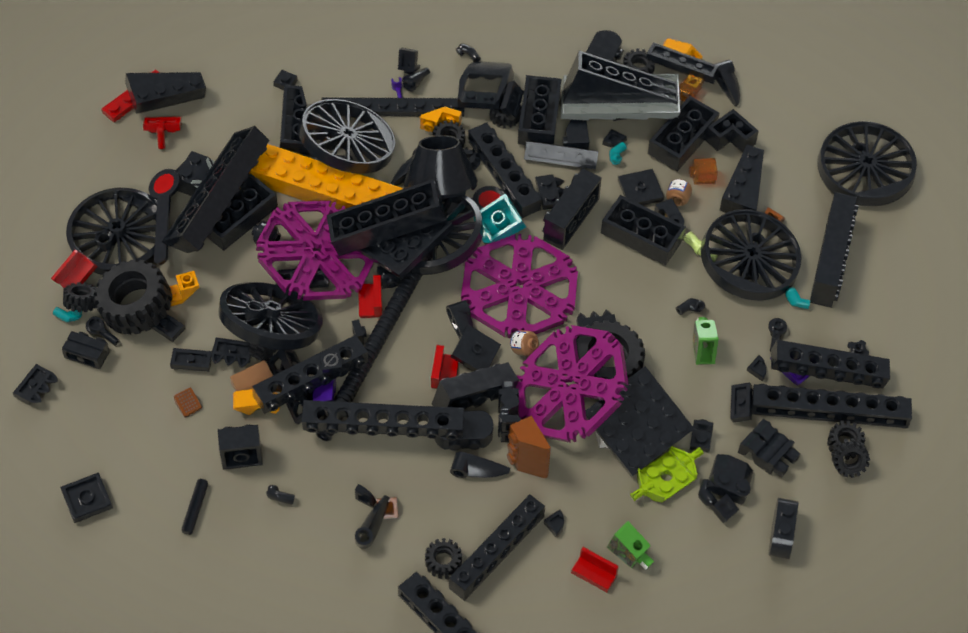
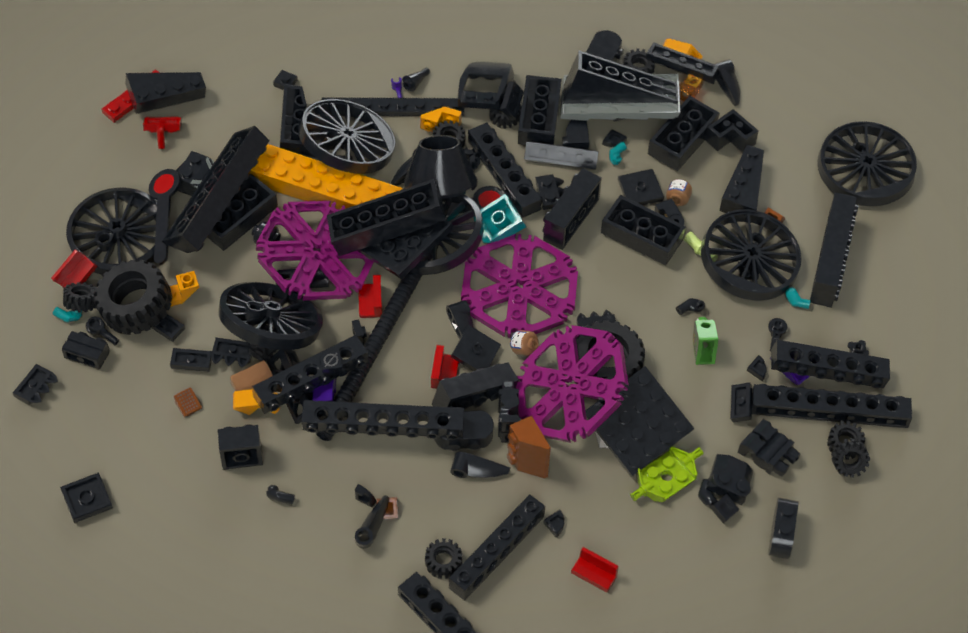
(194, 506): black axle -> none
(388, 280): black bracket -> none
(408, 60): black bracket -> none
(463, 48): black arm -> none
(630, 546): bright green torso -> none
(701, 435): black bracket -> none
(704, 171): clear orange brick -> none

